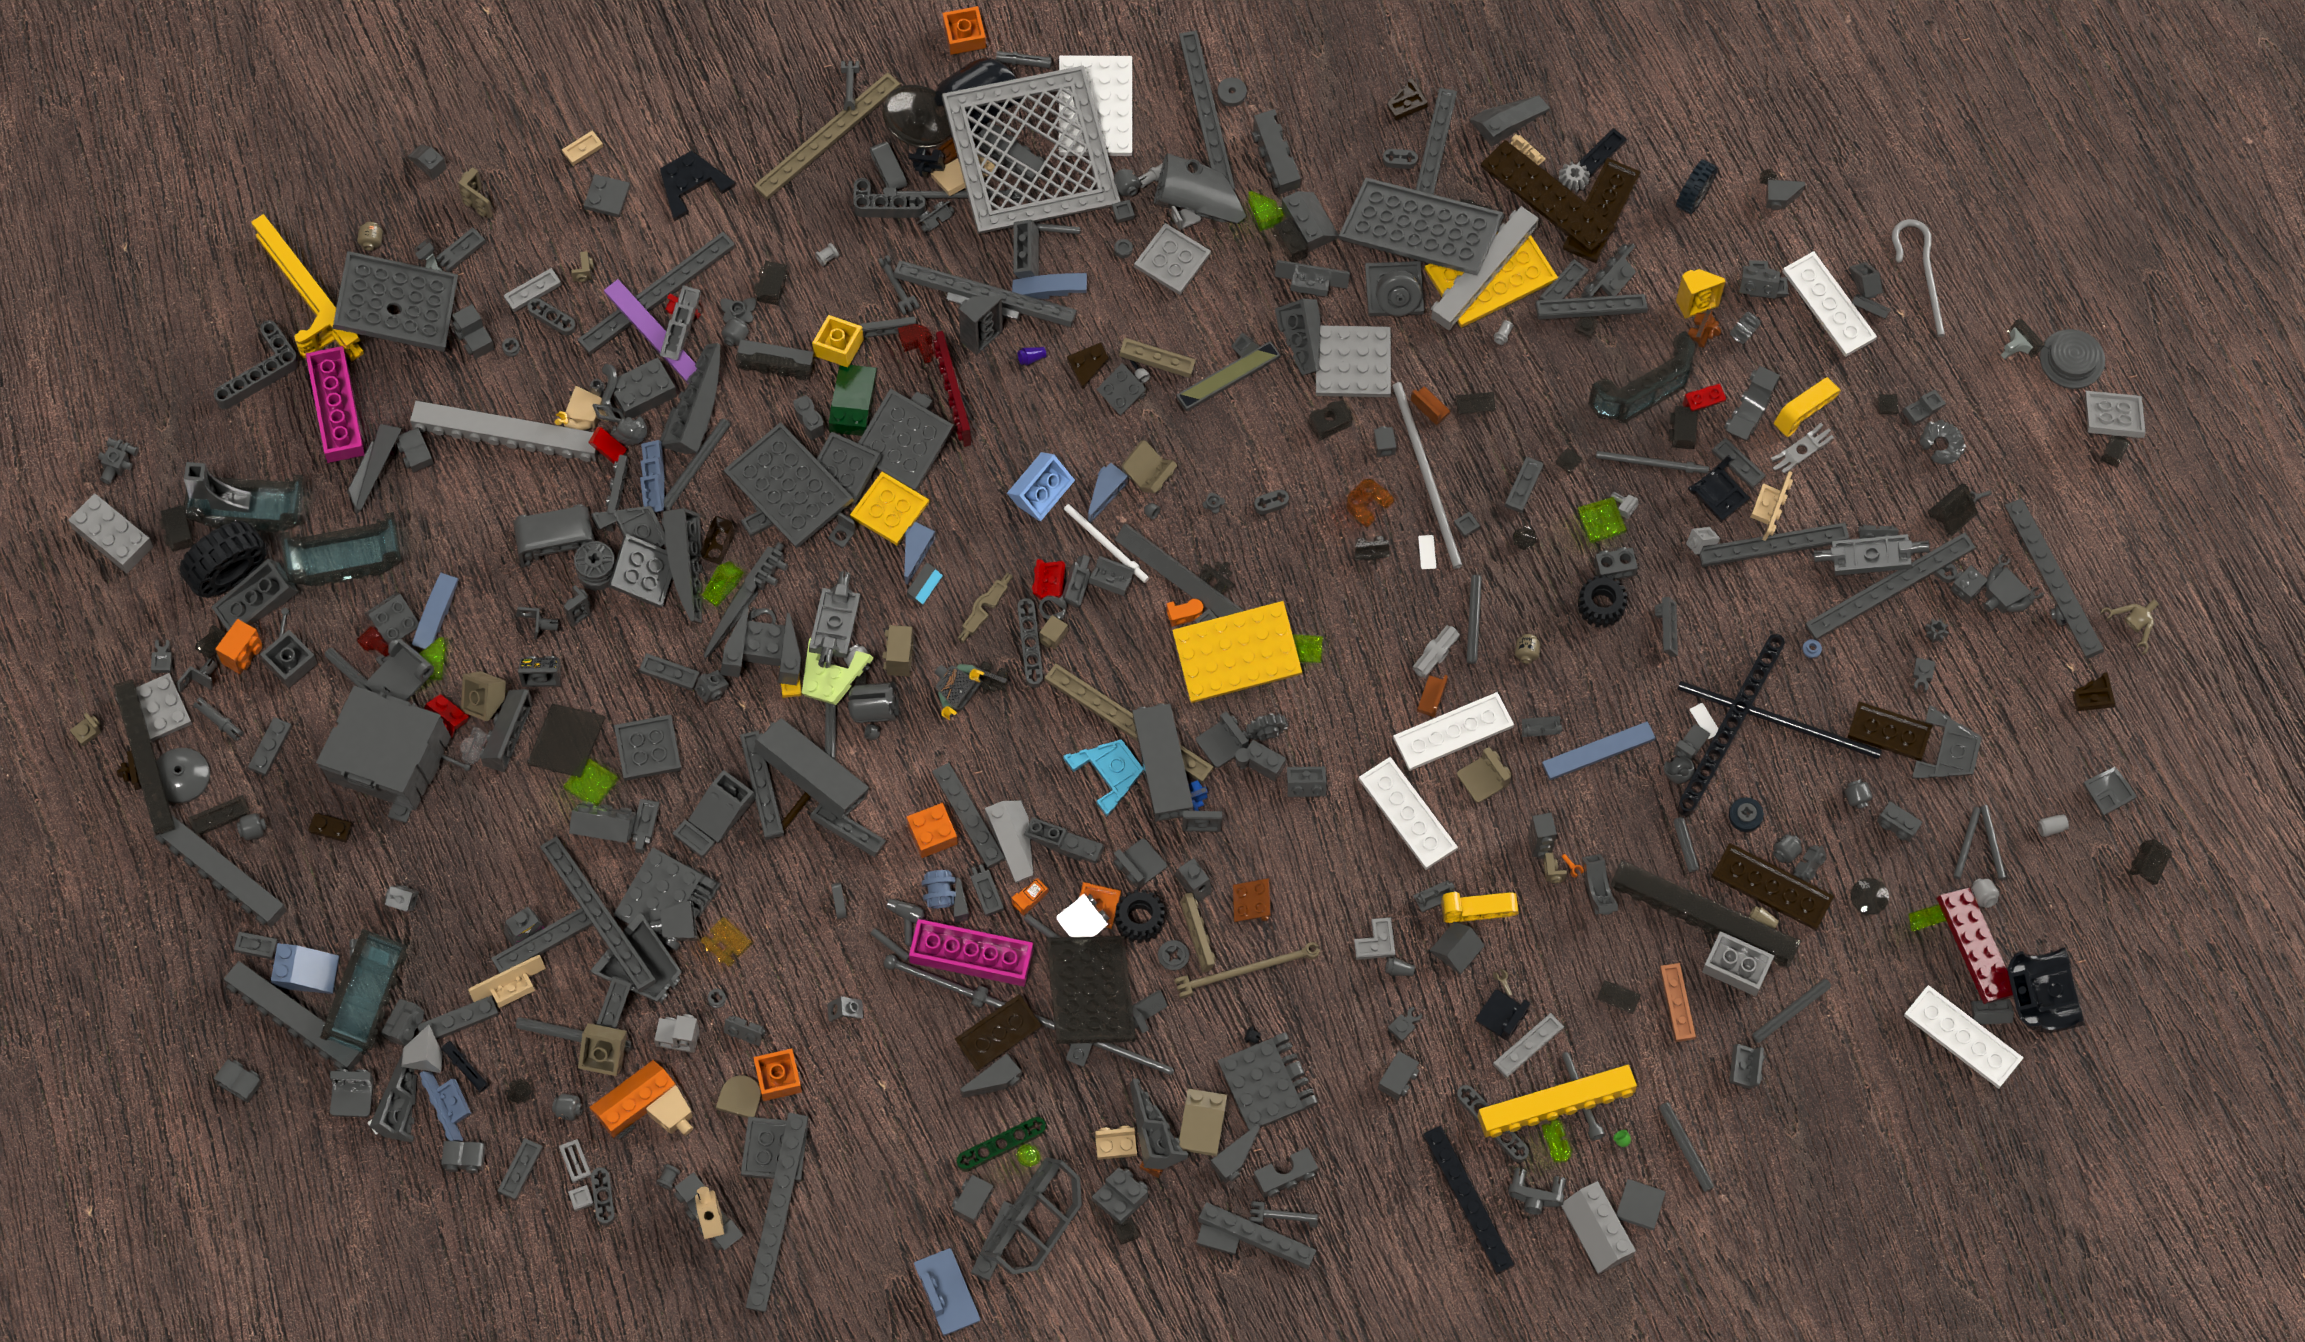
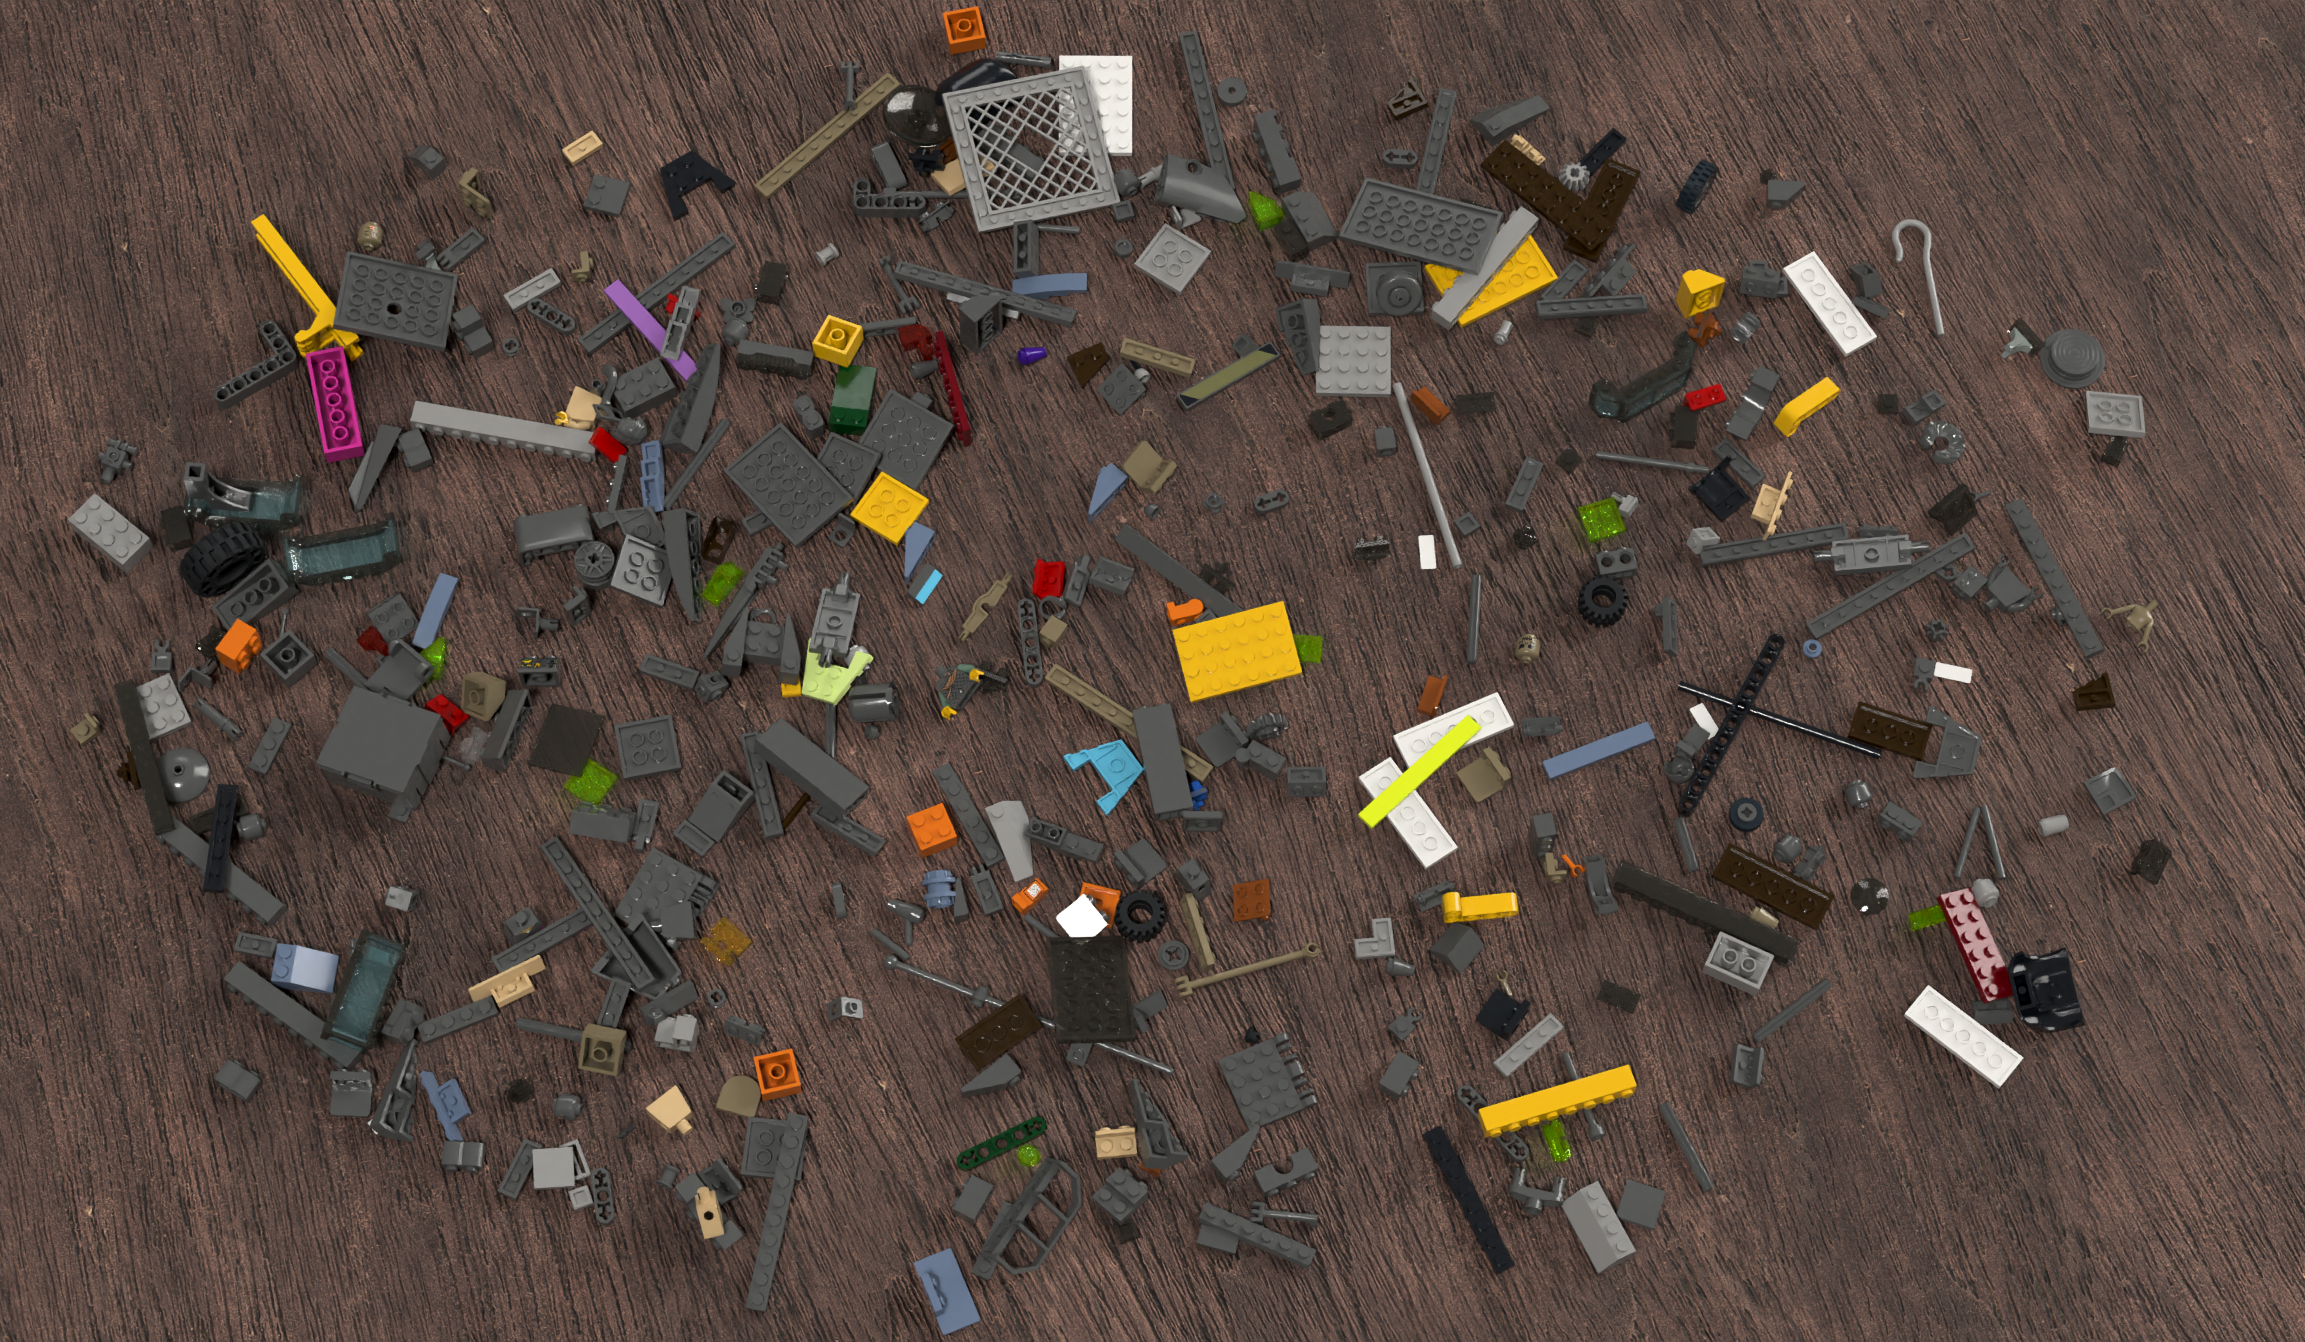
(220, 838): none -> black plate
(330, 827): dark brown plate -> none
(423, 1052): light grey slope -> none
(459, 1060): black pin -> none
(553, 1168): none -> light grey tile
(631, 1098): orange slope -> none
(668, 1003): none -> dark grey hinge
(721, 1181): none -> dark grey bracket
(898, 650): dark tan container -> none
(923, 368): none -> dark grey cone
(971, 952): dark pink brick -> none
(1041, 486): light blue slope -> none
(1106, 543): white bar -> none
(1202, 1122): dark tan slope -> none
(1358, 494): clear orange piece -> none
(1419, 772): none -> neon yellow tile
(1436, 651): light grey piece -> none
(1622, 1138): bright green hinge -> none
(1677, 1002): nougat plate -> none
(1810, 442): light grey piece -> none
(1953, 672): none -> white sticker

